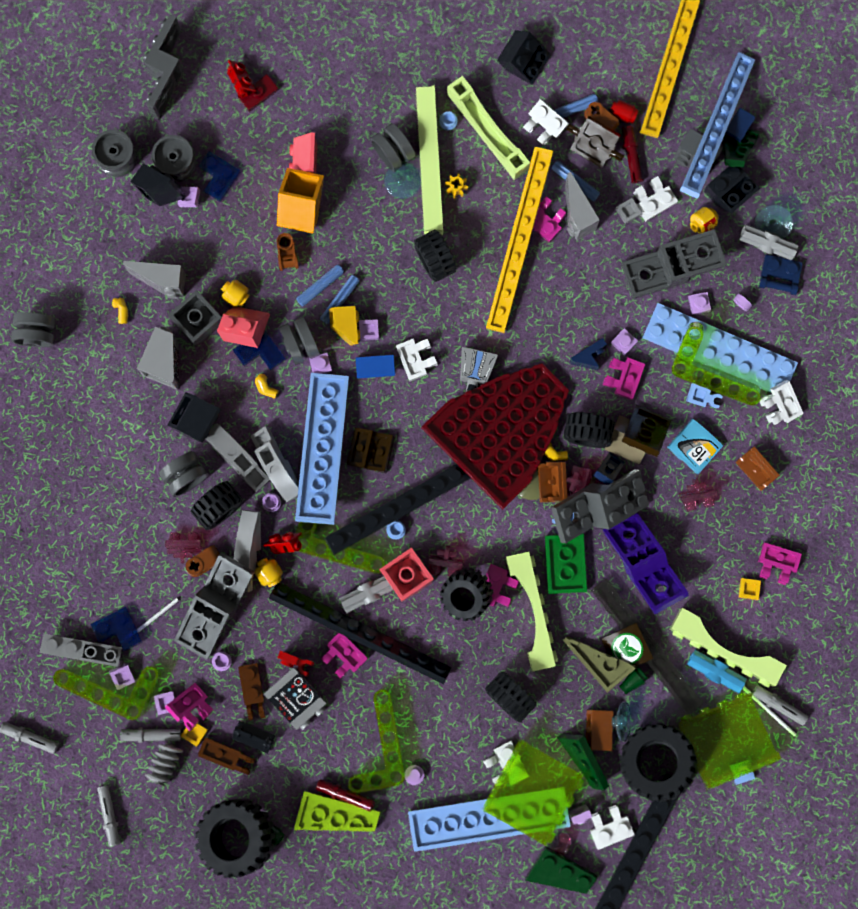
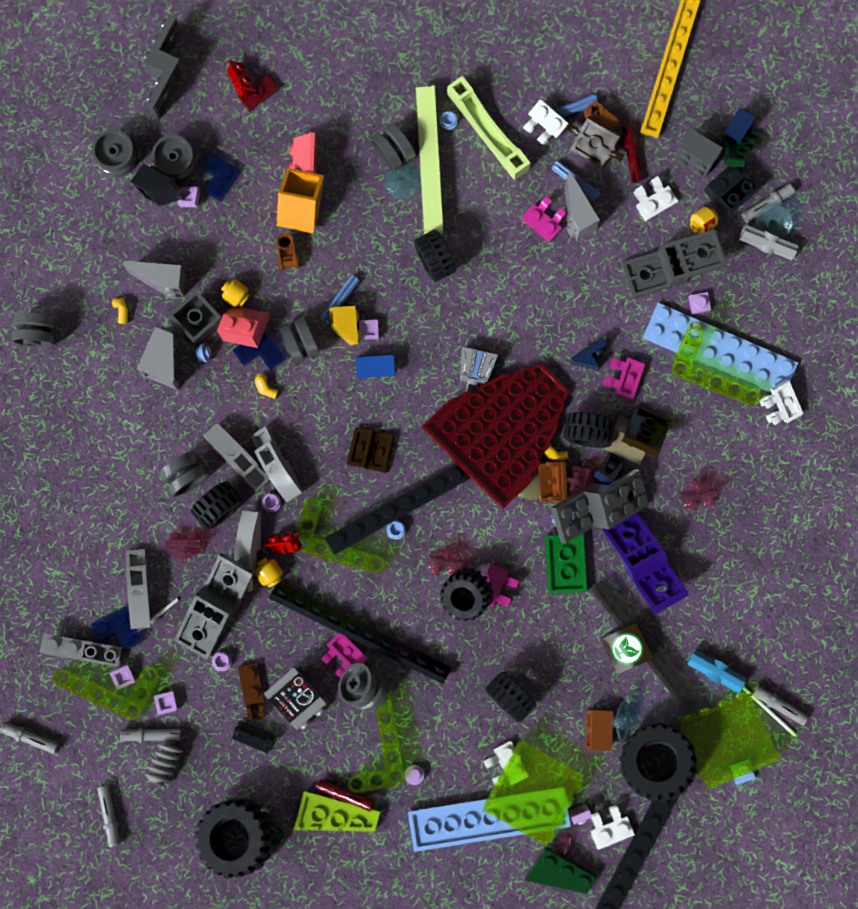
(137, 589): none -> light grey slope
(186, 702): dark pink plate -> none
(194, 417): black slope -> none
(195, 735): yellow tile -> none
(203, 353): none -> light blue plate
(205, 560): dark orange piece -> none
(223, 755): reddish brown hinge -> none
(290, 661): red plate -> none
(320, 285): medium blue axle -> none
(321, 364): lavender plate -> none
(322, 449): light blue plate -> none
(363, 687): none -> dark grey wheel
(365, 594): light grey piece -> none
(407, 574): coral slope -> none
(411, 358): white plate -> none
(453, 180): yellow gear -> none
(519, 240): yellow plate -> none
(522, 569): yellowish green arch -> none
(524, 56): black slope -> none
(583, 757): dark green wing -> none
(603, 666): olive wing -> none
(624, 111): red brick -> none
(624, 342): lavender plate -> none
(628, 211): light grey plate -> none
(634, 680): dark green cone -> none
(691, 627): yellowish green arch -> none
(695, 446): slope -> none
(700, 396): light blue plate -> none
(717, 125): light blue plate -> none
(742, 302): lavender tile -> none
(749, 589): yellow tile -> none
(757, 468): dark orange hinge -> none
(774, 199): none -> light grey pin
(779, 558): dark pink plate -> none
(781, 269): dark blue plate -> none

